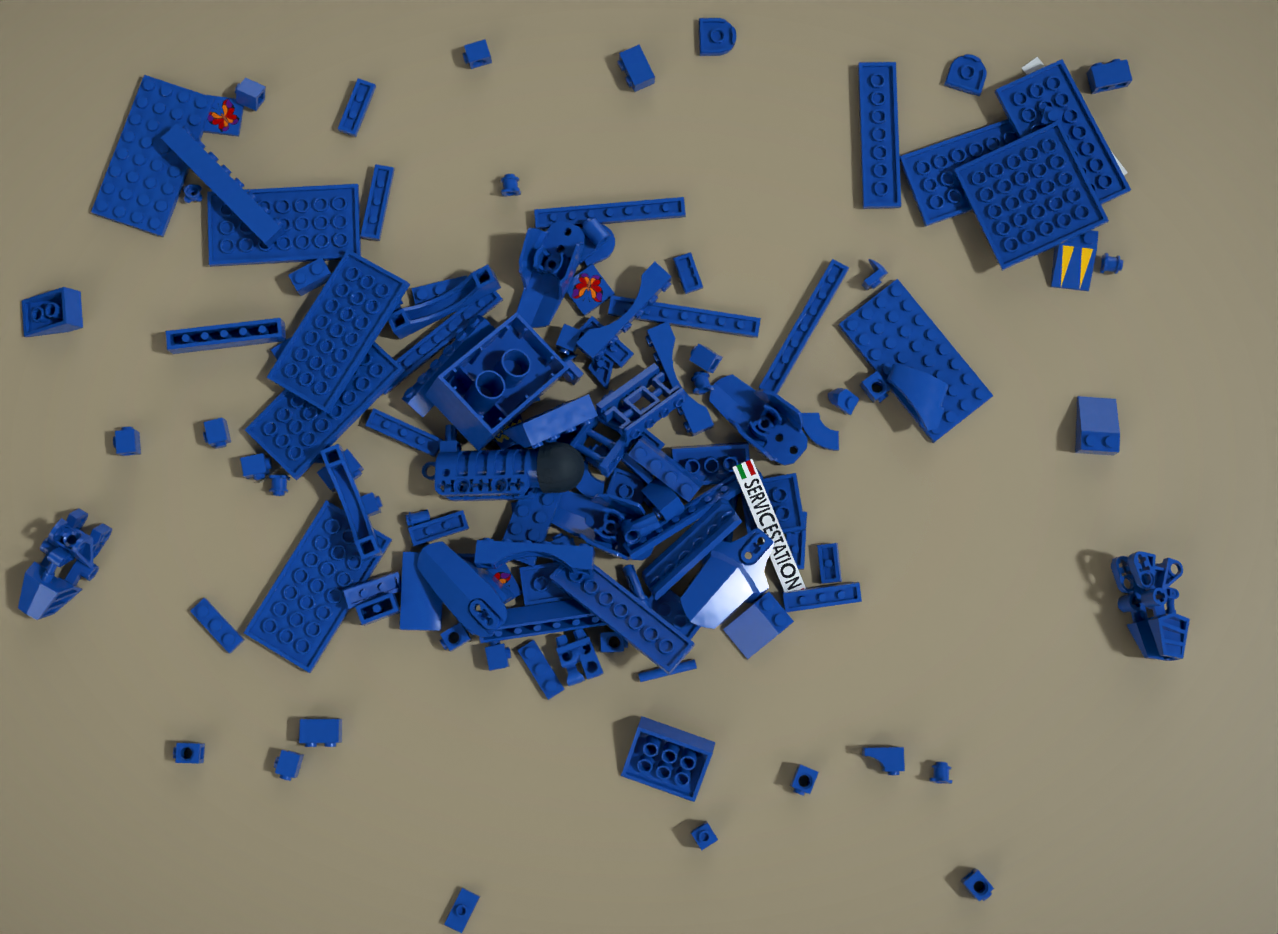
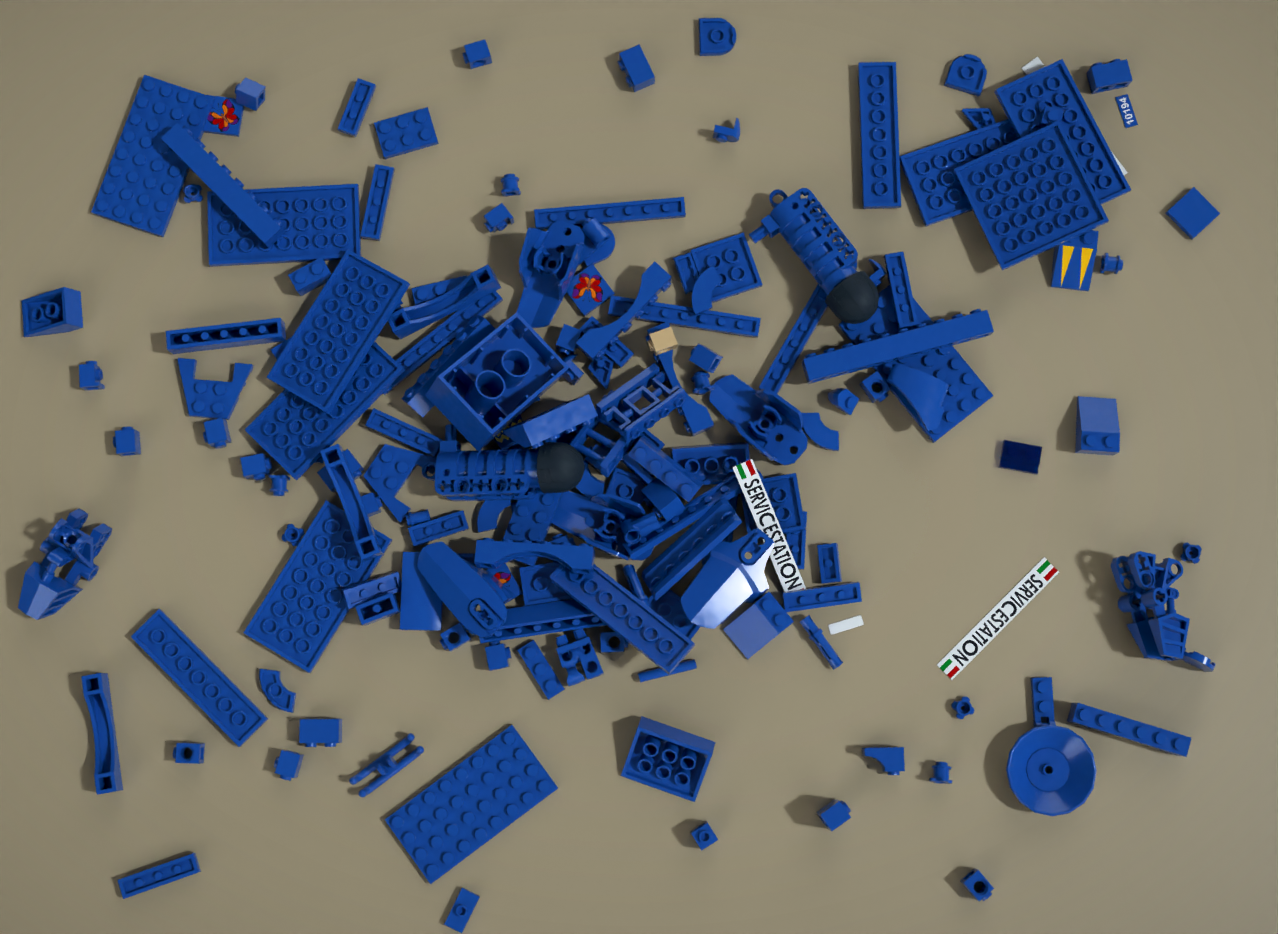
(90, 376): none -> blue brick
(99, 703): none -> blue arch
(159, 875): none -> blue plate
(199, 677): none -> blue plate
(210, 397): none -> blue wing
(217, 625): blue plate -> none
(275, 690): none -> blue tile
(287, 536): none -> blue plate
(387, 765): none -> blue piece
(391, 471): none -> blue wing
(406, 133): none -> blue plate
(471, 804): none -> blue plate
(490, 513): none -> blue tile
(498, 218): none -> blue brick
(662, 341): none -> tan brick
(703, 290): none -> blue tile
(726, 134): none -> blue plate
(733, 264): none -> blue plate
(810, 773): blue brick -> none
(823, 645): none -> blue pin
(834, 814): none -> blue brick
(845, 624): none -> white sticker
(849, 292): none -> blue piece
(897, 346): none -> blue brick
(901, 290): none -> blue plate
(963, 702): none -> blue plate
(979, 117): none -> blue piece
(997, 619): none -> white sticker
(1020, 457): none -> clear blue plate
(1042, 701): none -> blue plate
(1070, 776): none -> blue dish
(1126, 111): none -> blue sticker
(1129, 729): none -> blue arch
(1192, 213): none -> blue tile
(1195, 549): none -> blue plate
(1198, 661): none -> blue tile

